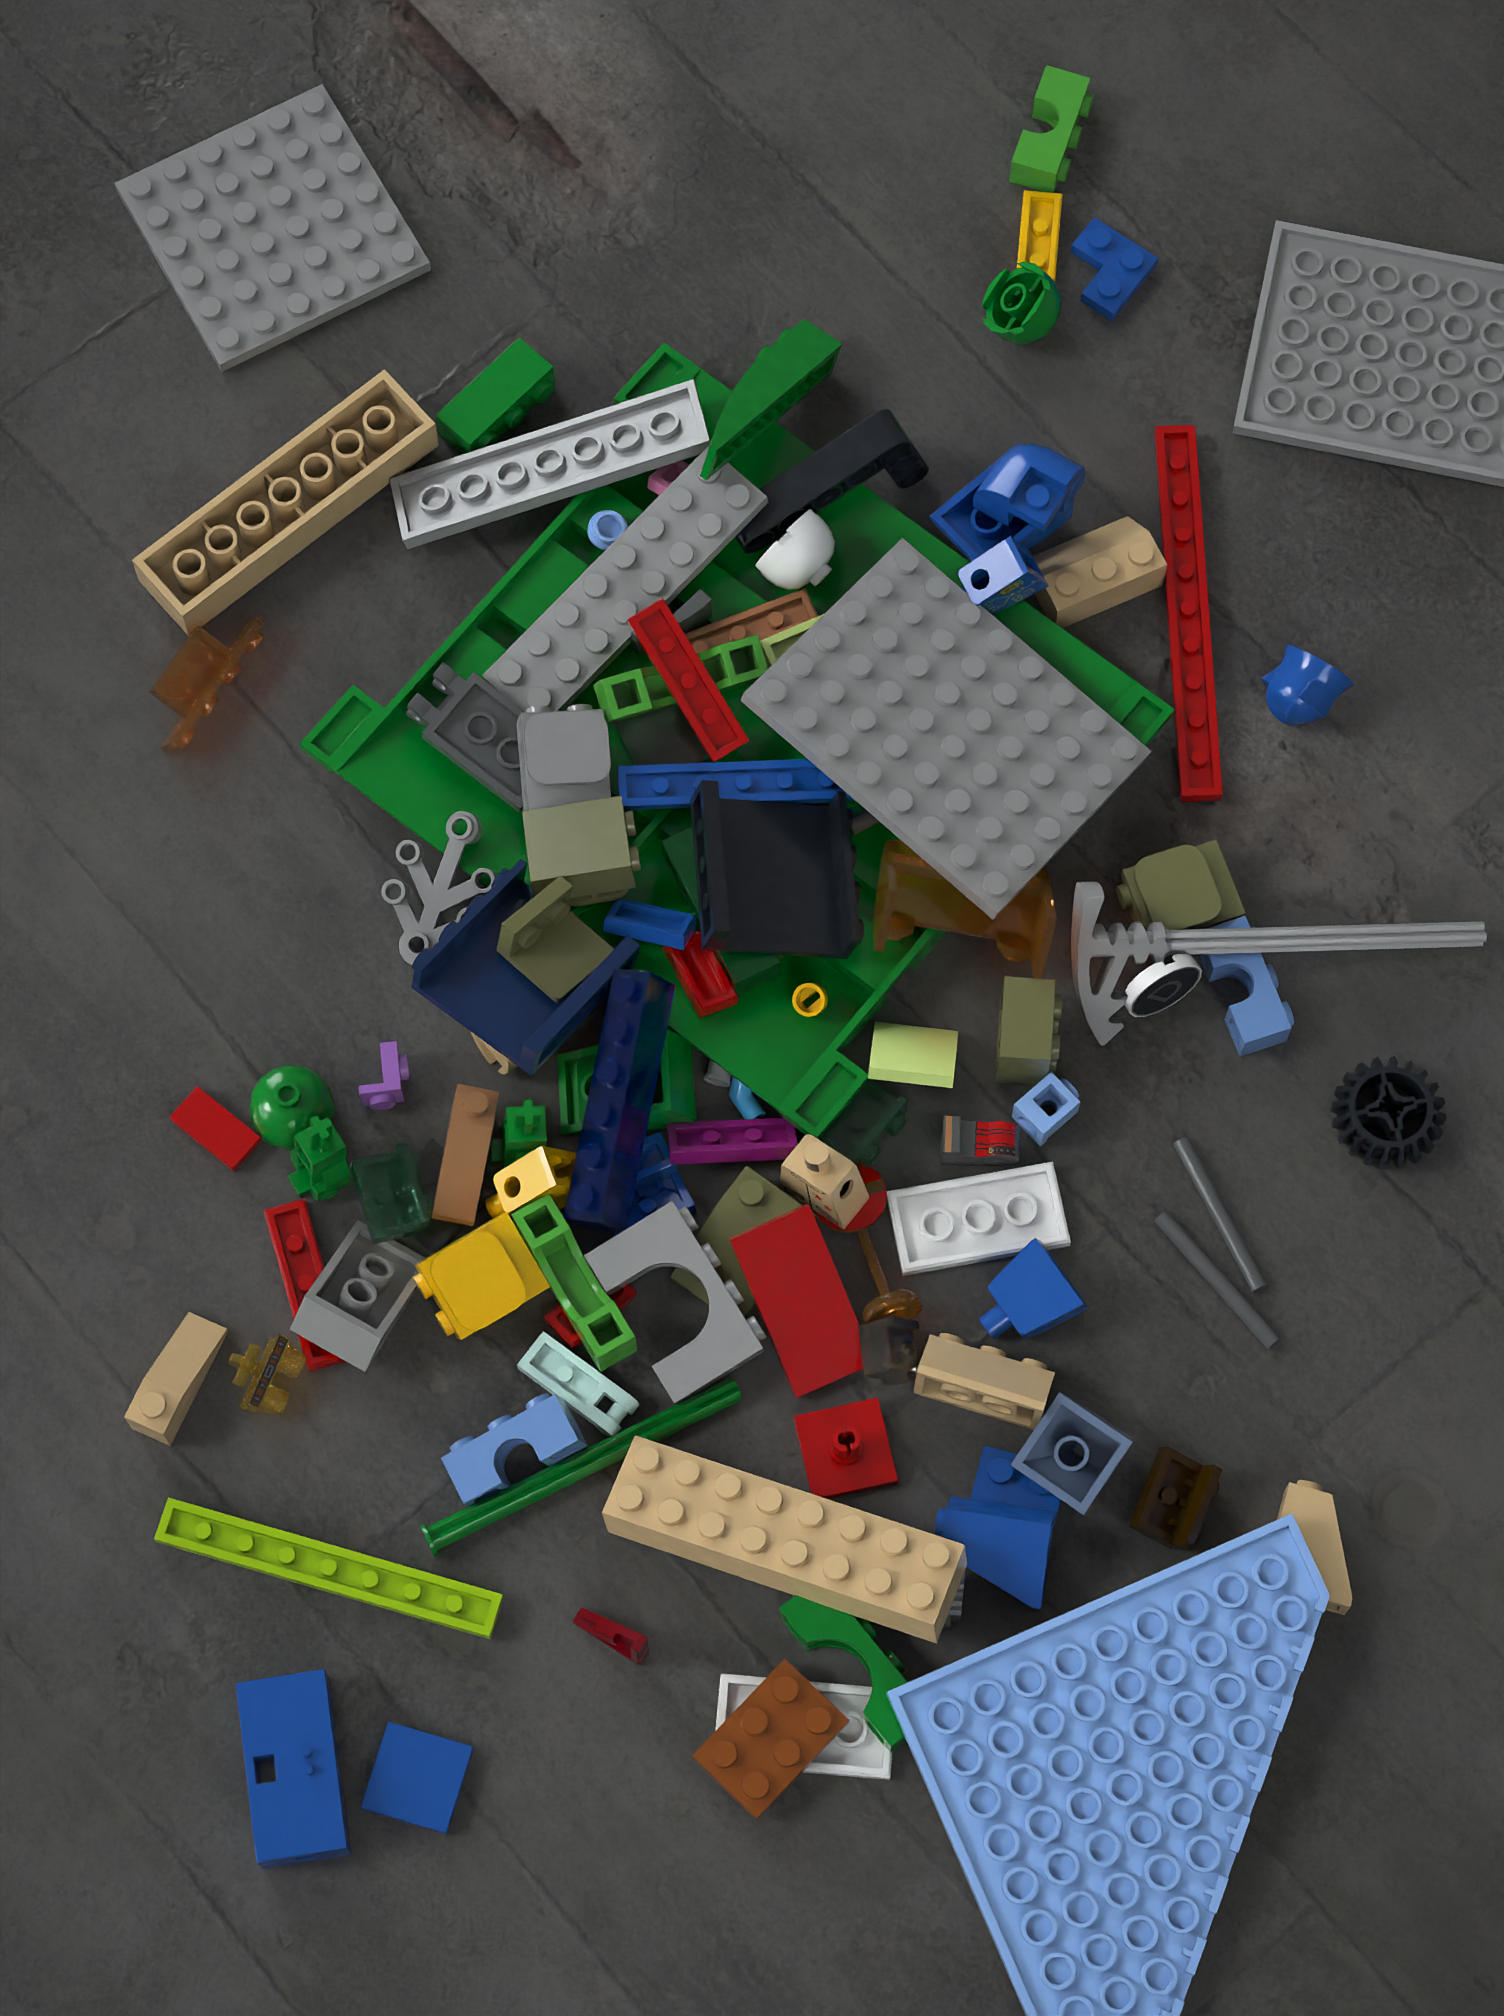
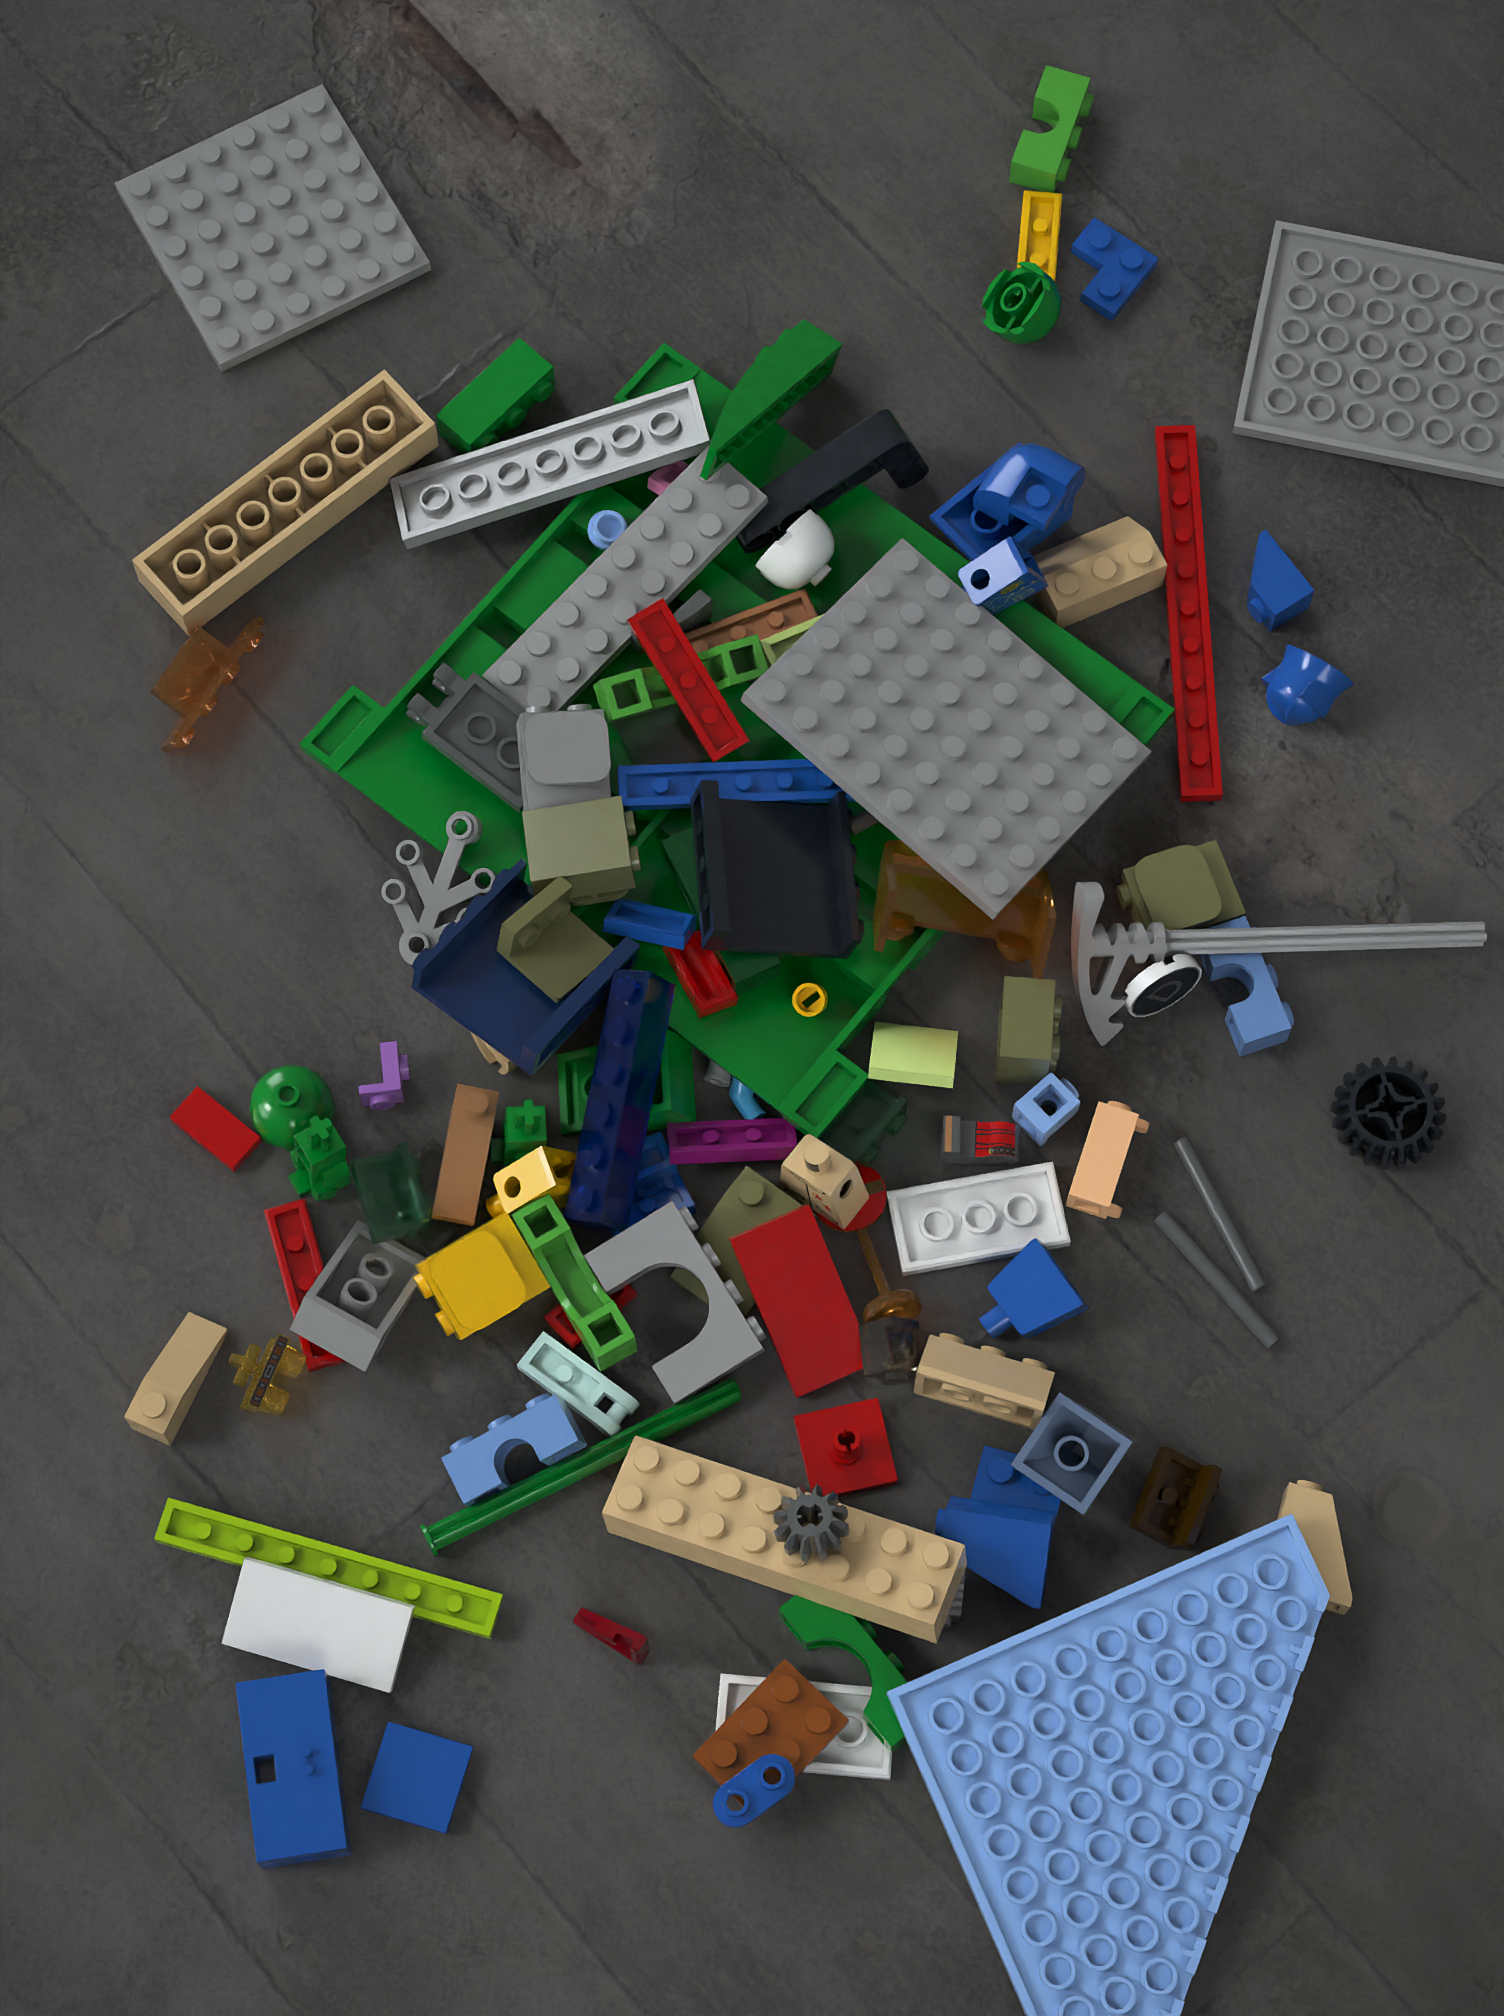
(318, 1624): none -> white tile
(755, 1792): none -> blue plate
(811, 1509): none -> dark grey gear
(1103, 1159): none -> light nougat brick
(1276, 585): none -> blue slope

